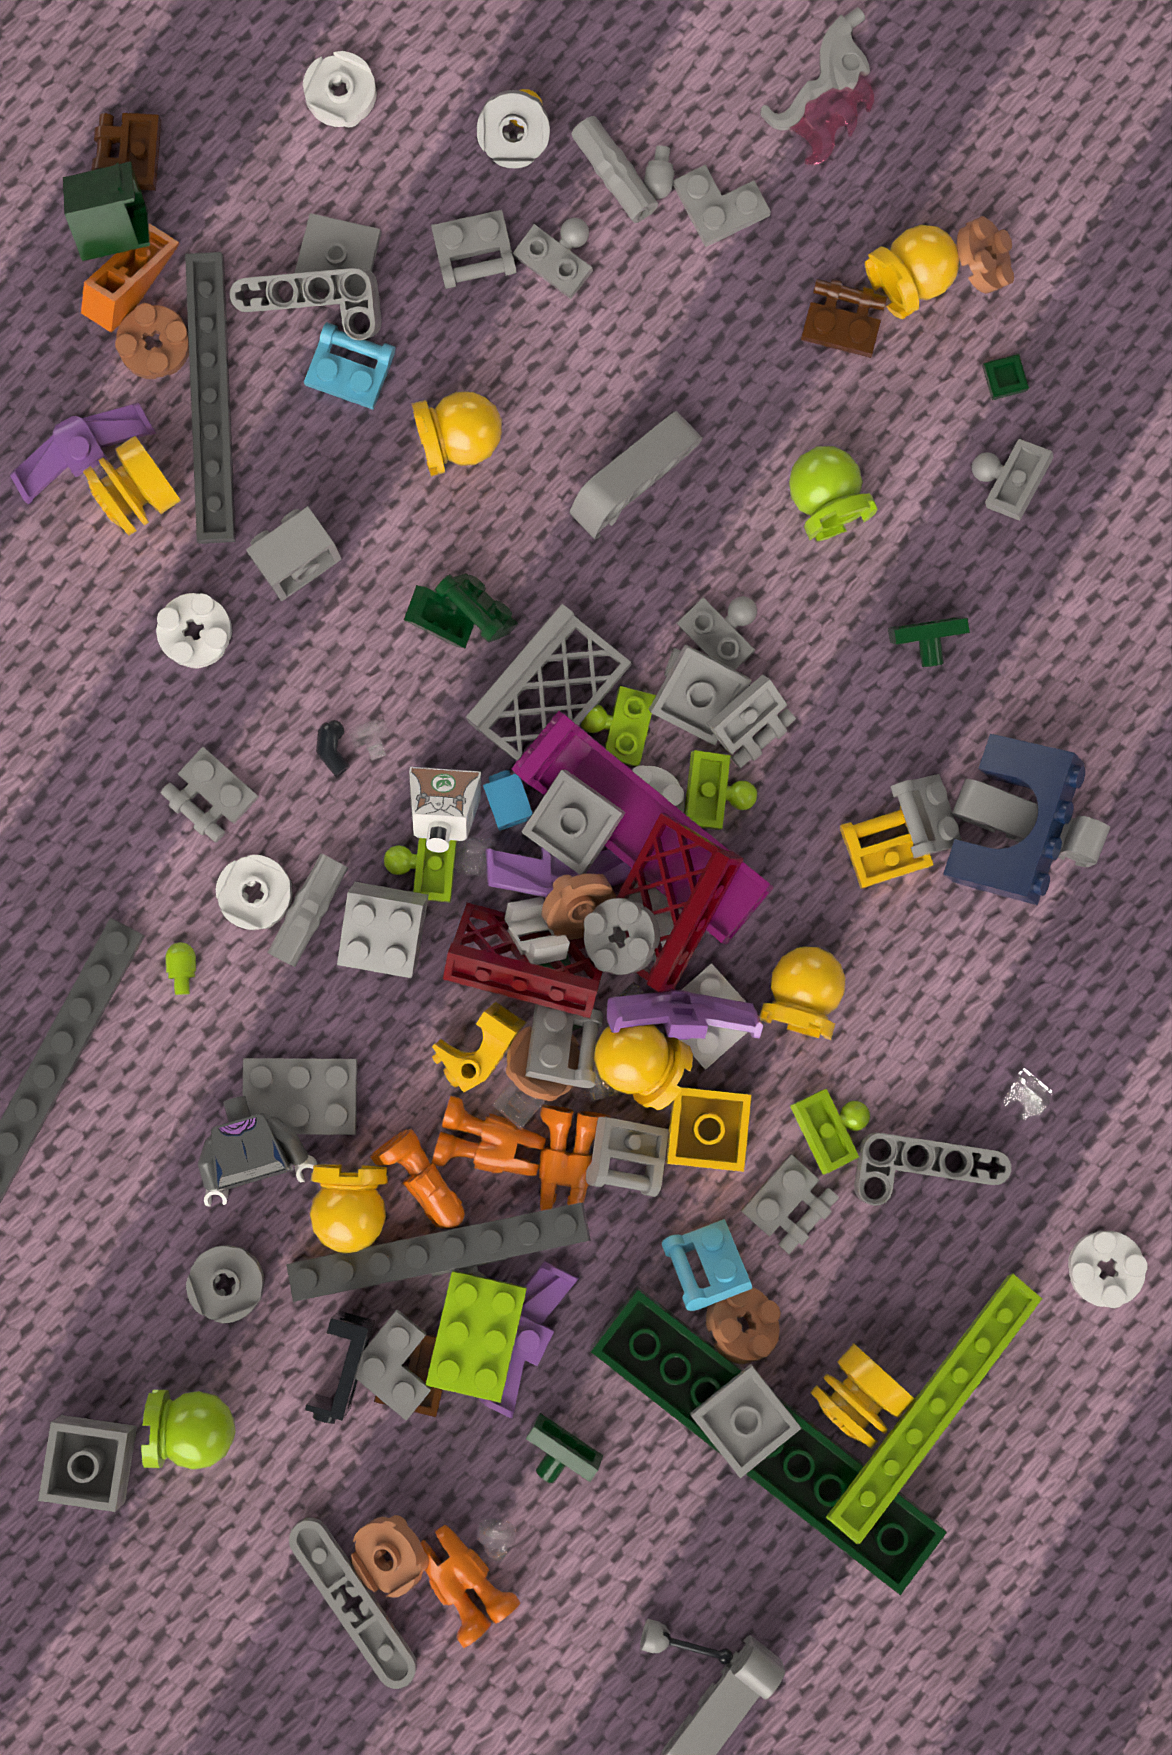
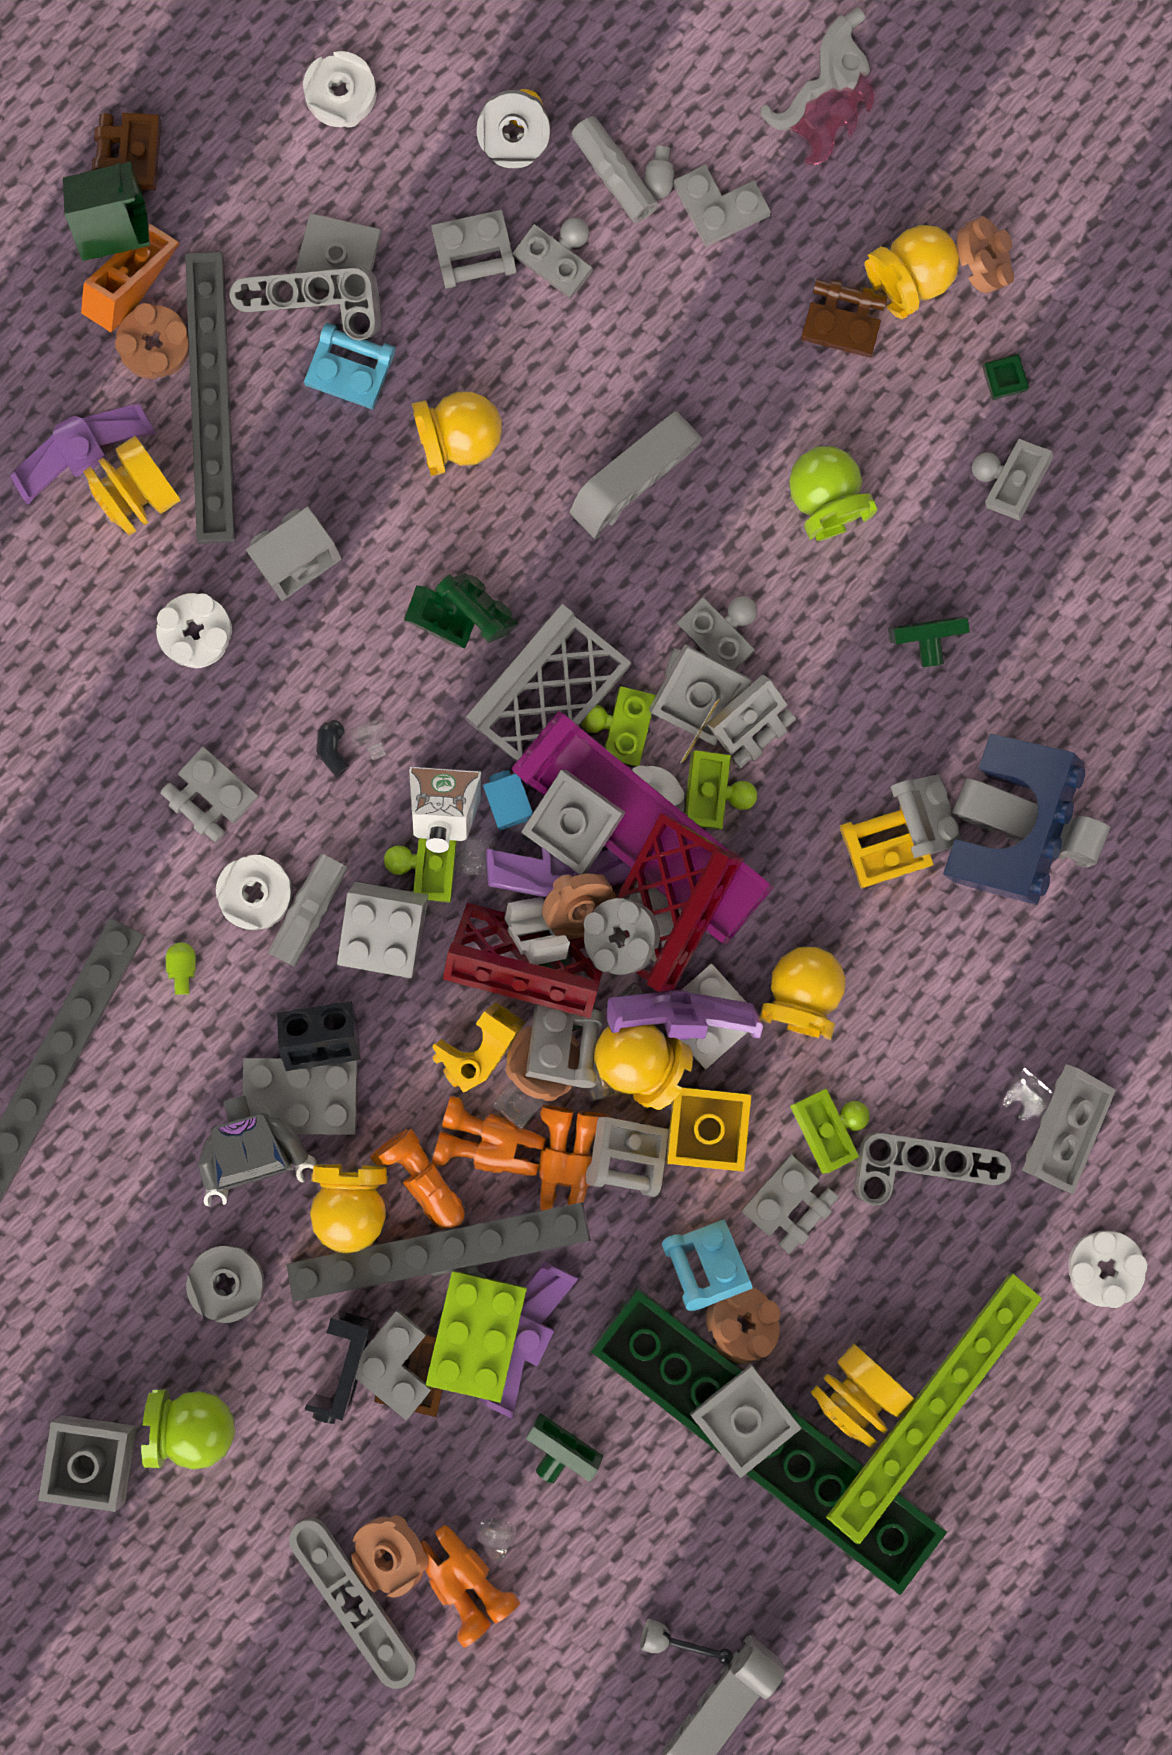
(318, 1036): none -> black brick
(700, 730): none -> yellow sticker
(1068, 1129): none -> light grey plate

